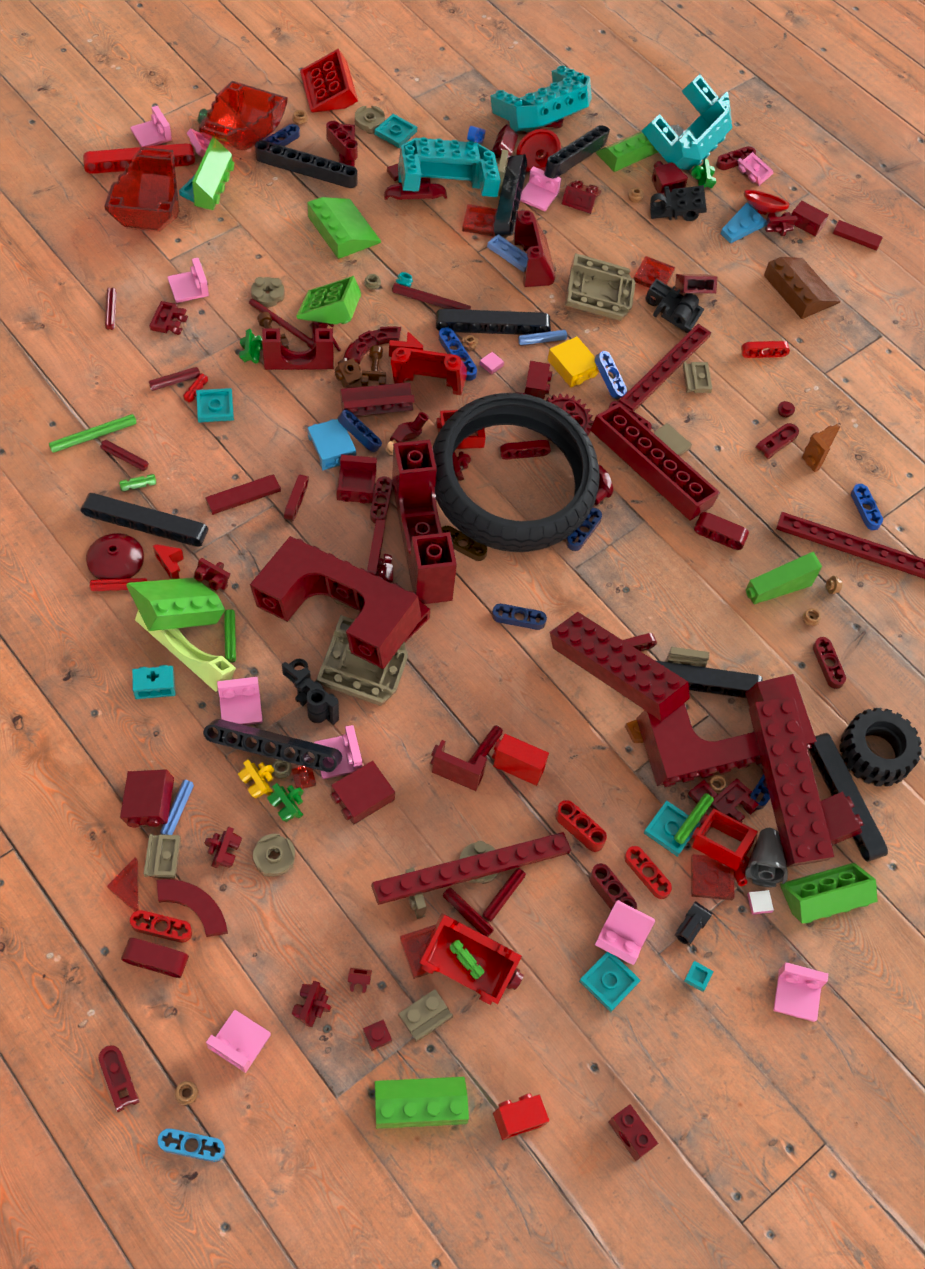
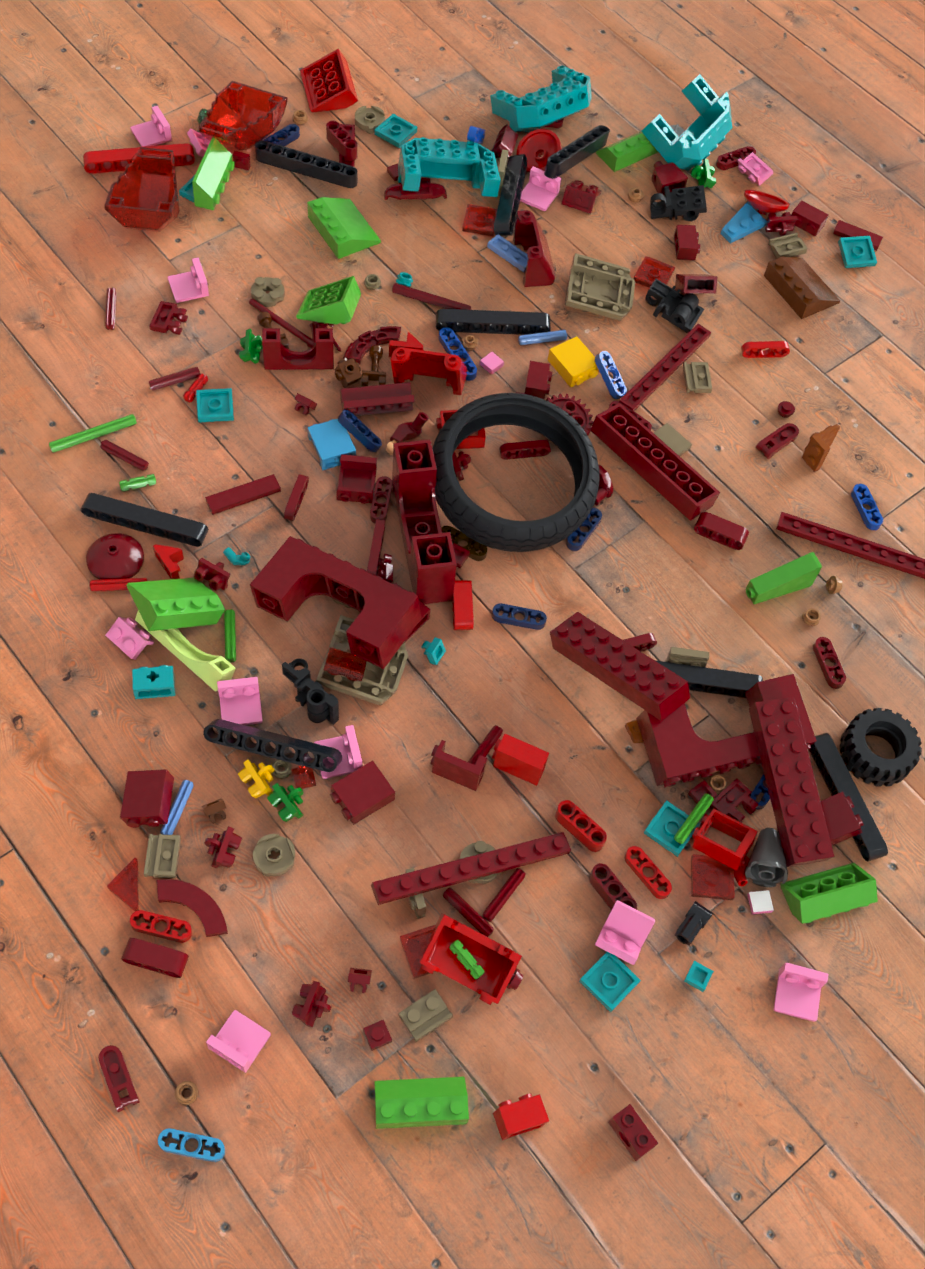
(129, 637): none -> bright pink bracket
(214, 808): none -> reddish brown tile
(241, 160): none -> dark red plate
(242, 559): none -> teal arm
(304, 402): none -> dark red tile
(345, 664): none -> clear red plate
(434, 650): none -> teal tile
(460, 554): none -> dark red plate
(463, 605): none -> red beam
(686, 242): none -> dark red brick
(787, 246): none -> dark tan plate
(857, 251): none -> teal plate

